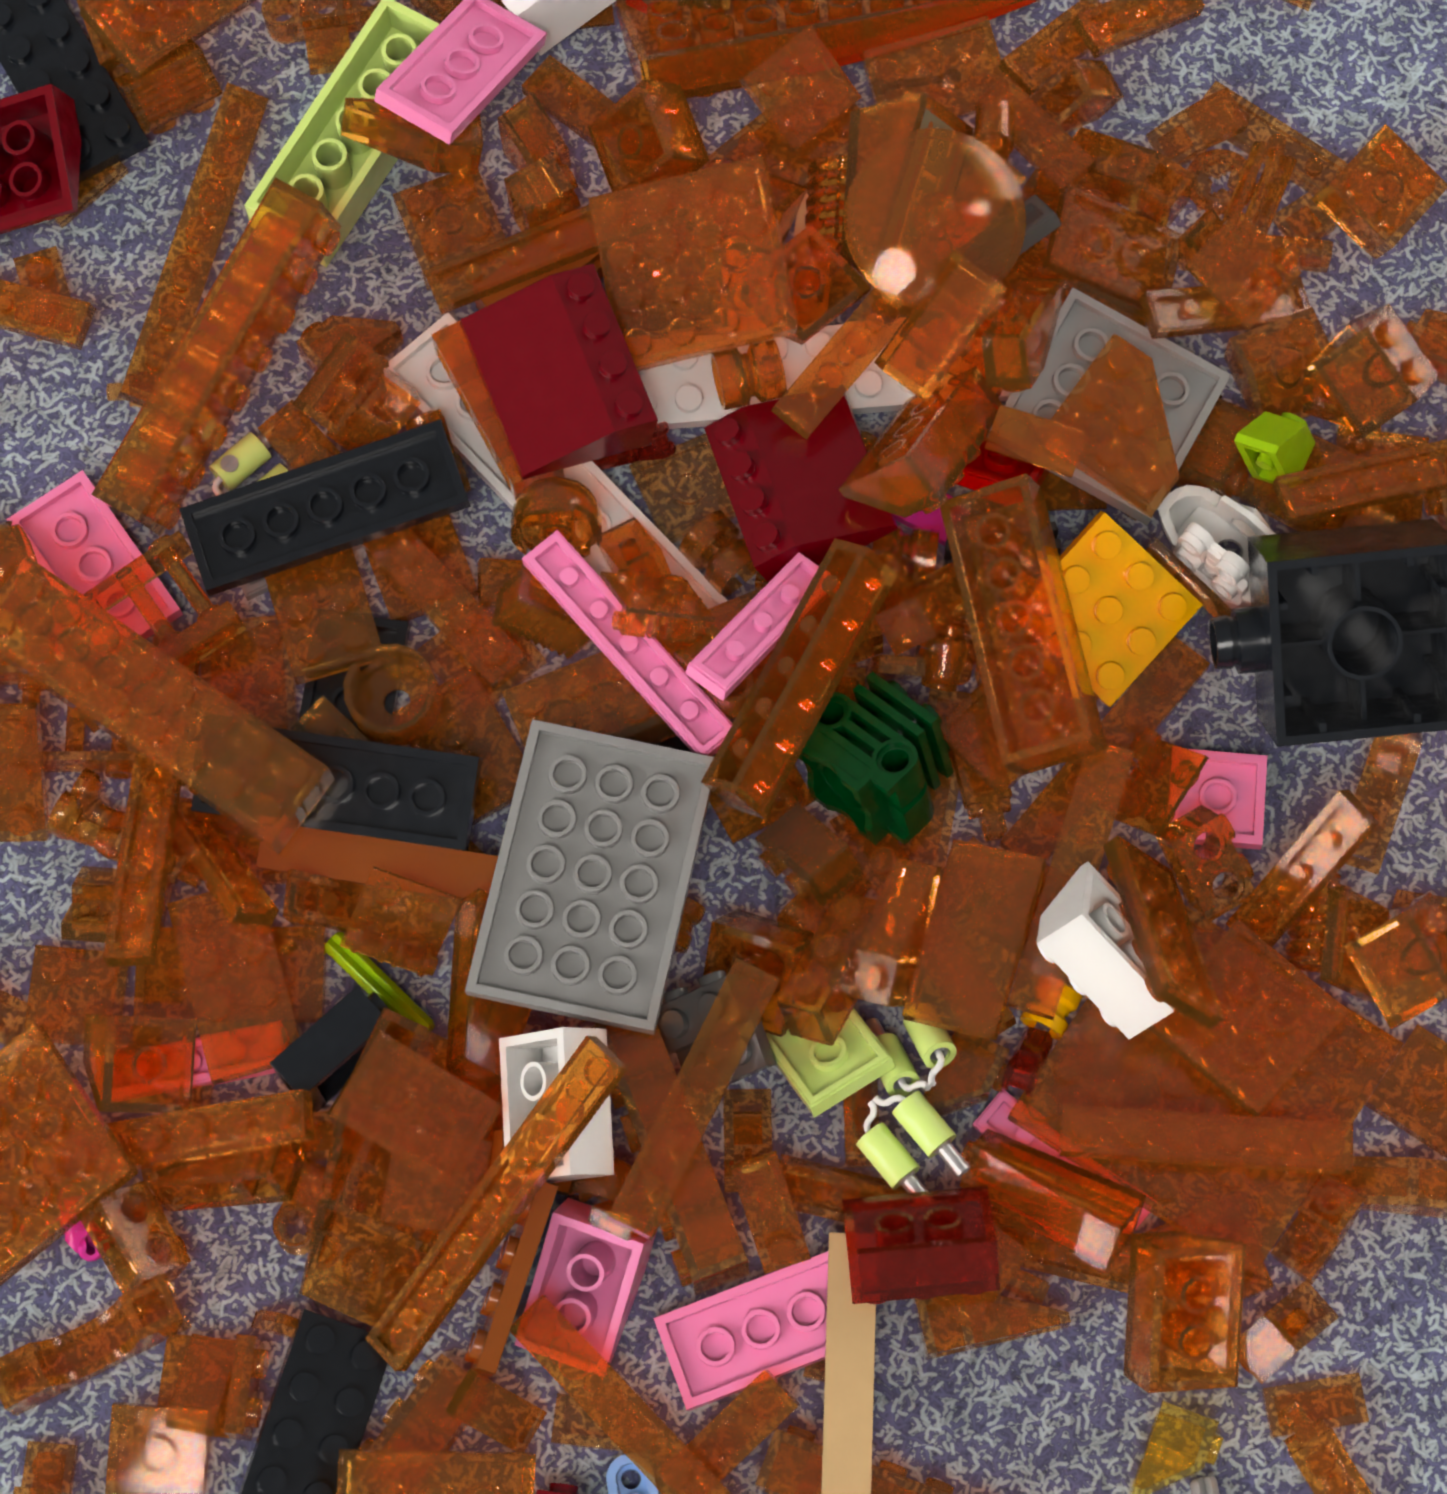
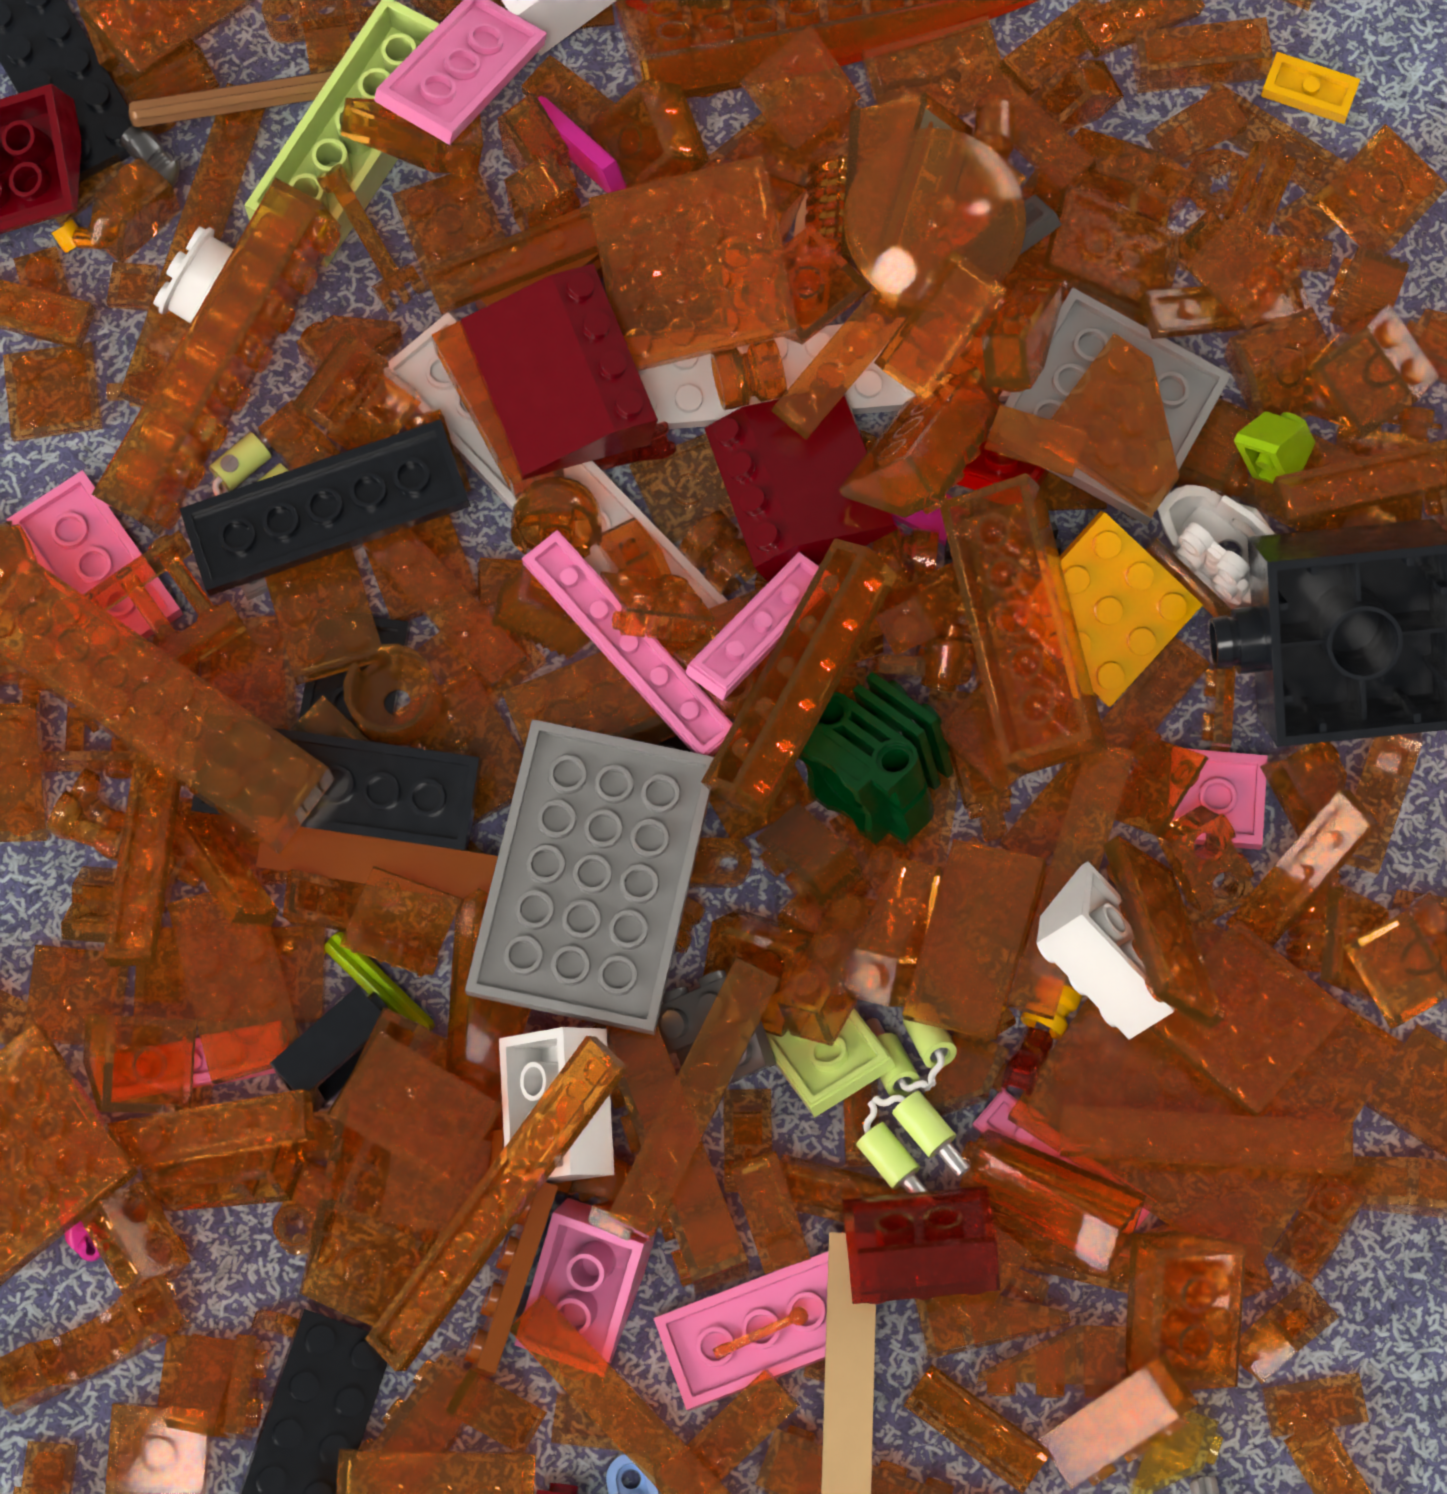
(52, 392): none -> clear orange plate
(131, 204): none -> clear orange torso
(132, 286): none -> clear orange tile
(192, 275): none -> white wheel
(226, 100): none -> medium nougat axle
(393, 278): none -> clear orange hinge
(585, 151): none -> dark pink tile
(707, 867): none -> clear orange plate
(797, 1316): none -> clear orange hinge
(977, 1429): none -> clear orange plate
(1081, 1356): none -> clear orange slope
(1120, 1423): none -> clear orange brick
(1201, 55): none -> clear orange brick
(1218, 724): none -> clear orange plate
(1305, 780): none -> clear orange slope
(1310, 87): none -> yellow plate
(1365, 284): none -> clear orange brick
(1415, 421): none -> clear orange plate

